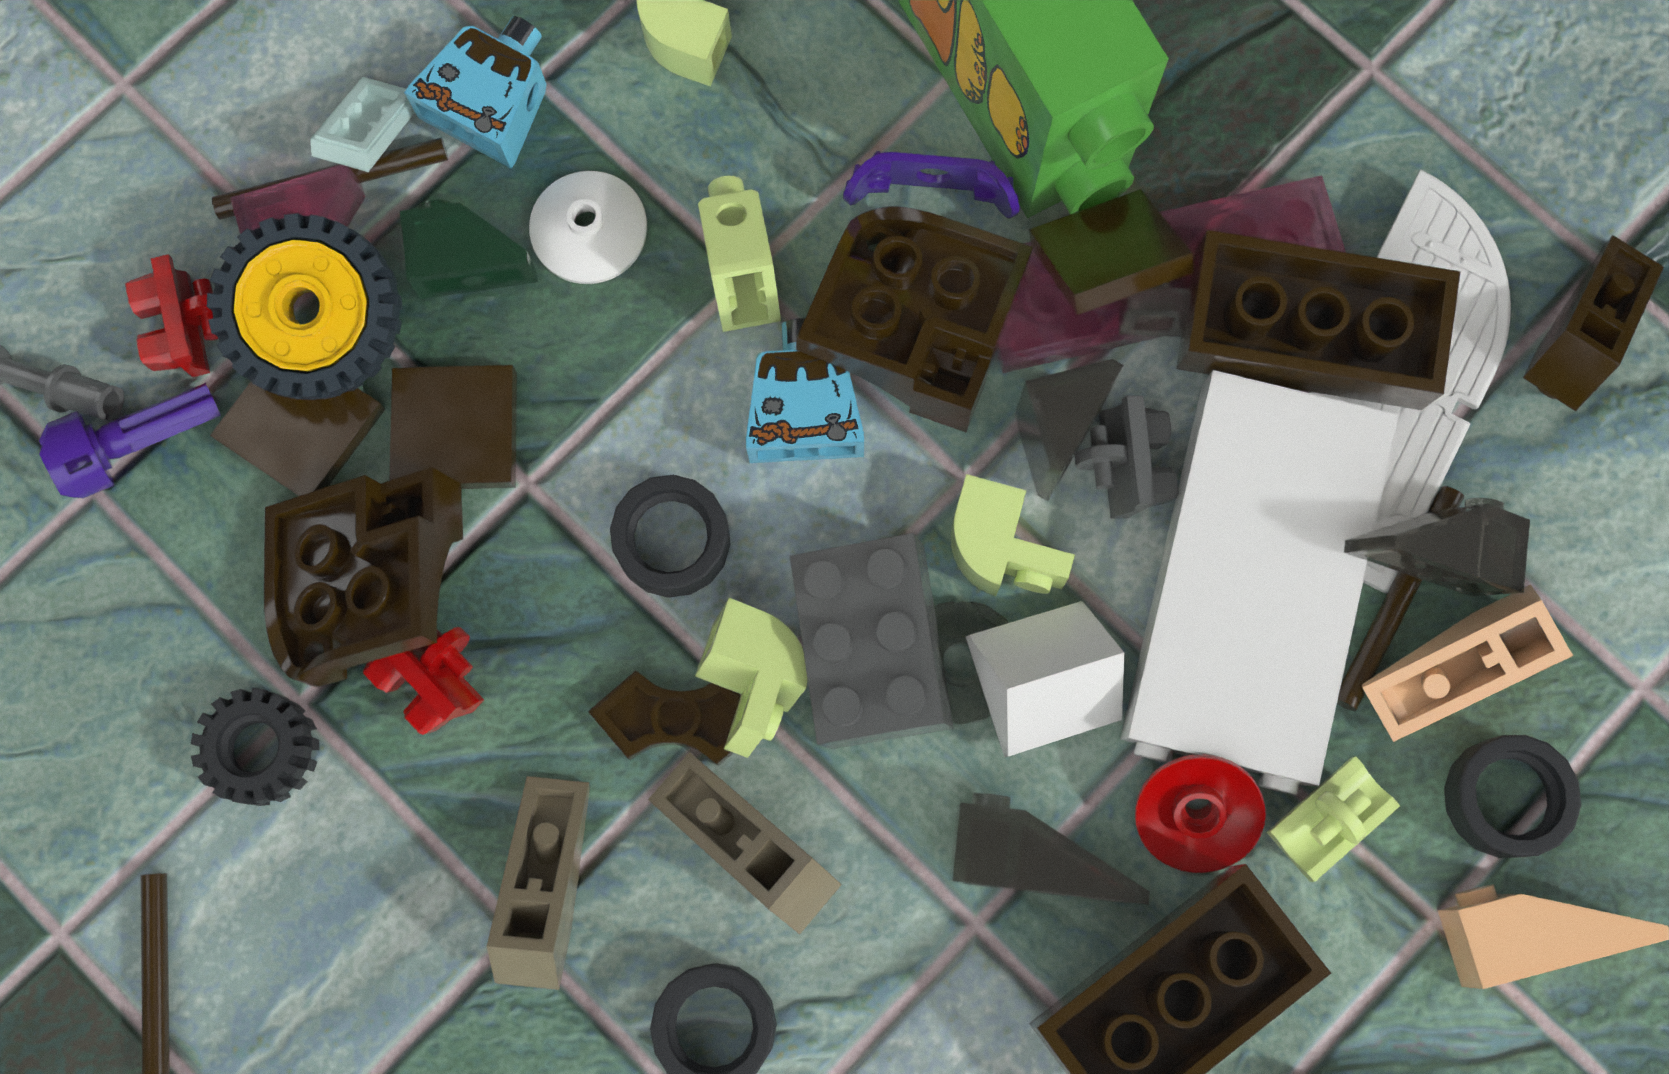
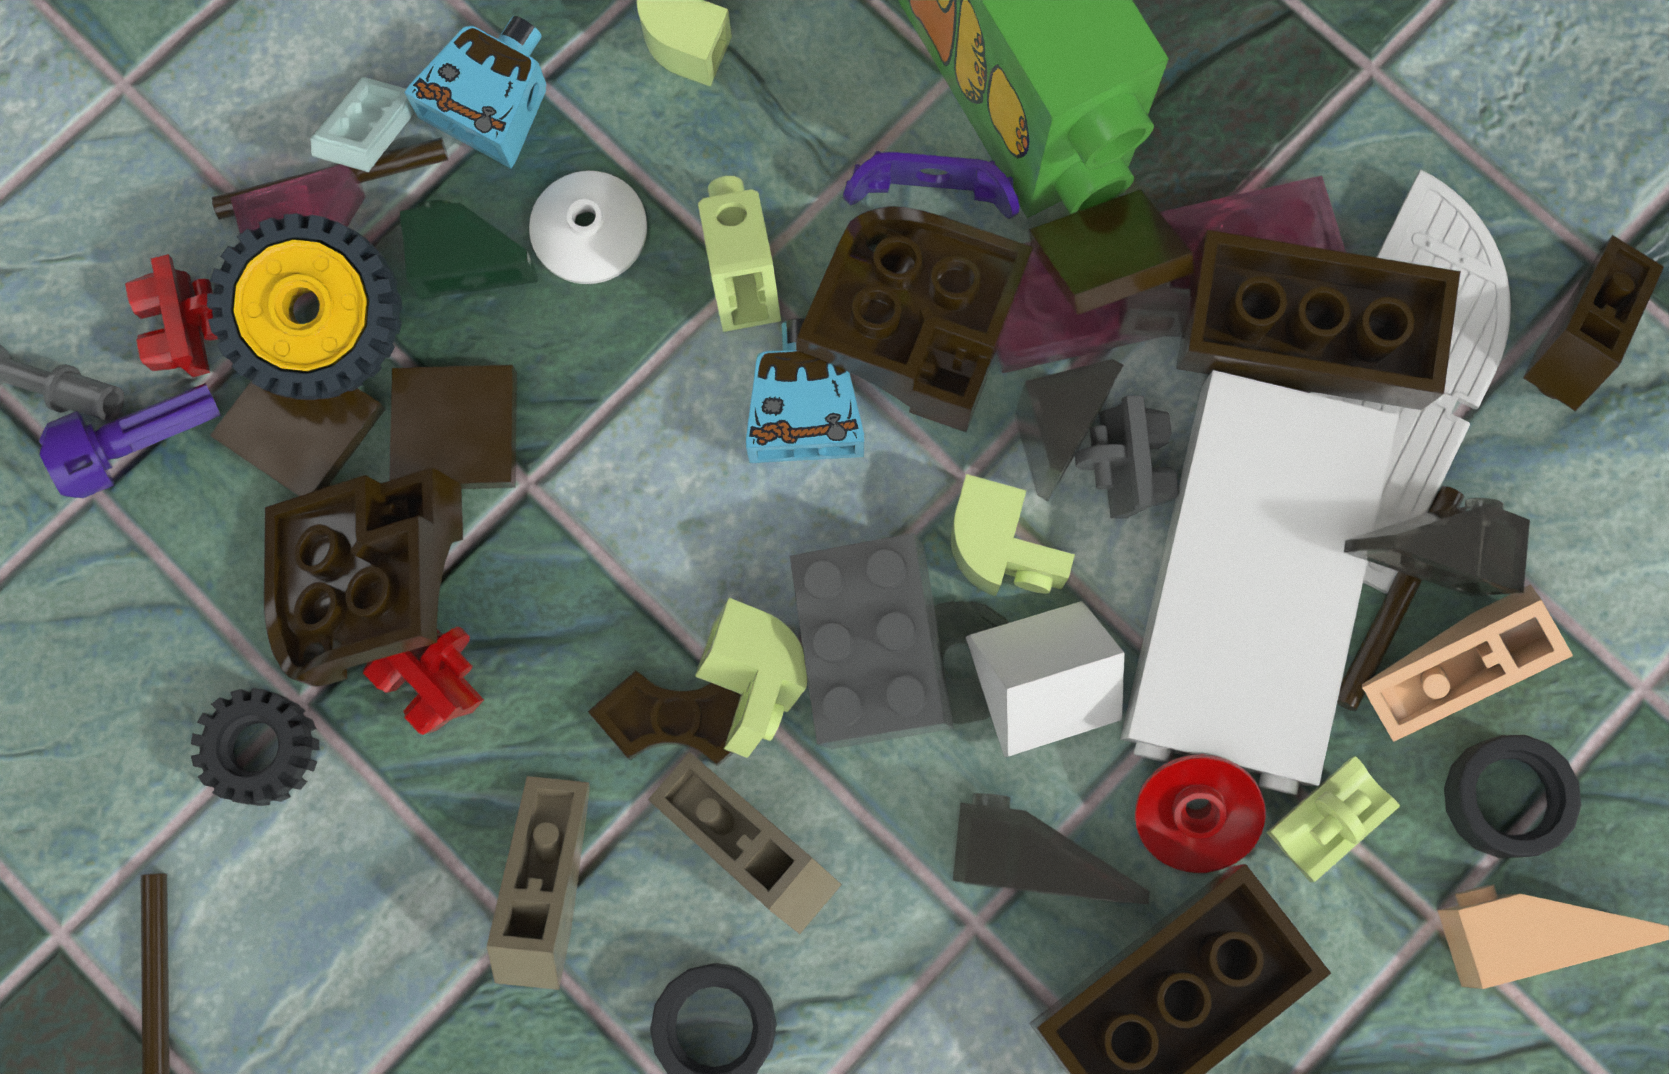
(661, 490): black tyre -> none

